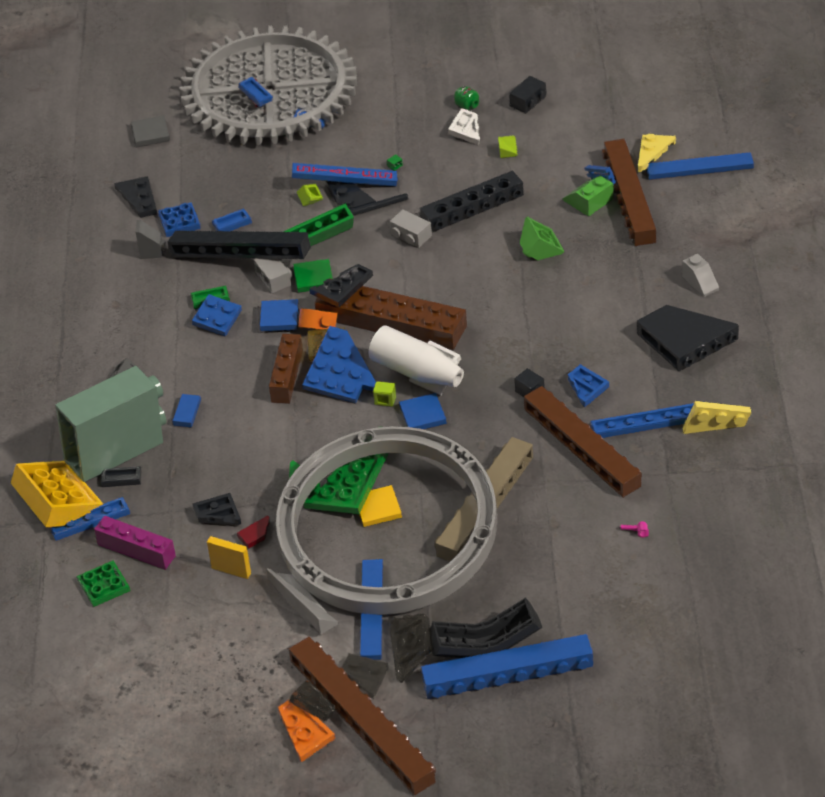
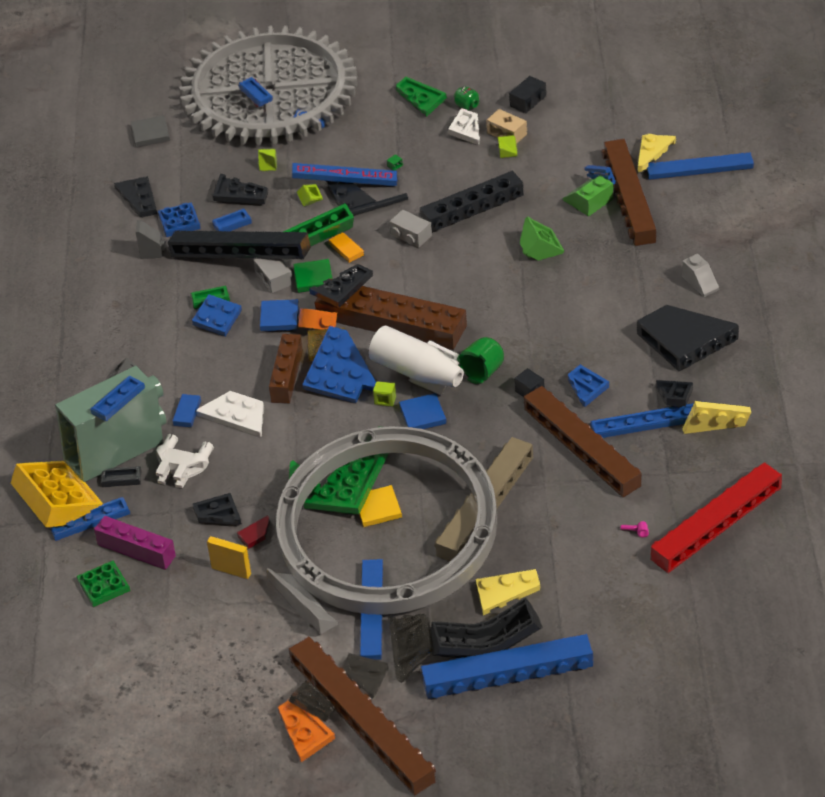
(117, 398): none -> blue tile
(179, 462): none -> white connector
(235, 412): none -> white wing
(238, 192): none -> black wing
(267, 159): none -> lime slope
(346, 247): none -> light orange tile
(420, 95): none -> green wing
(481, 359): none -> green cylinder
(503, 588): none -> light yellow wing
(506, 124): none -> tan brick
(674, 392): none -> black wing
(715, 517): none -> red brick

